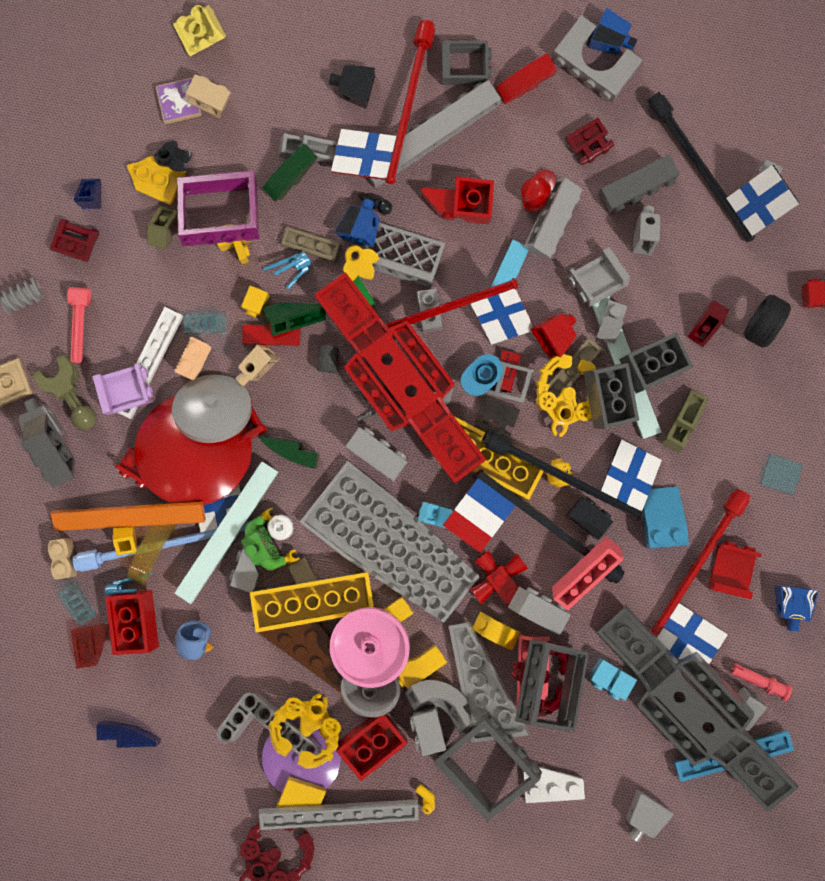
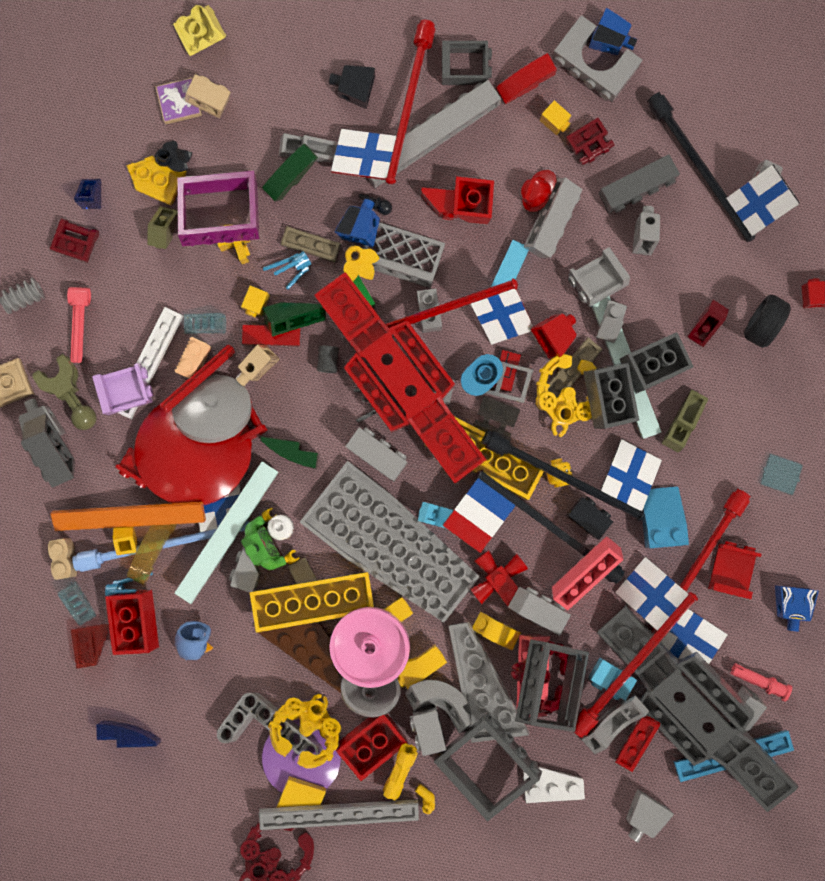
(197, 378): none -> red axle
(405, 760): none -> yellow axle
(556, 118): none -> yellow brick
(614, 722): none -> light grey arch
(637, 743): none -> red tile
(661, 605): none -> flag

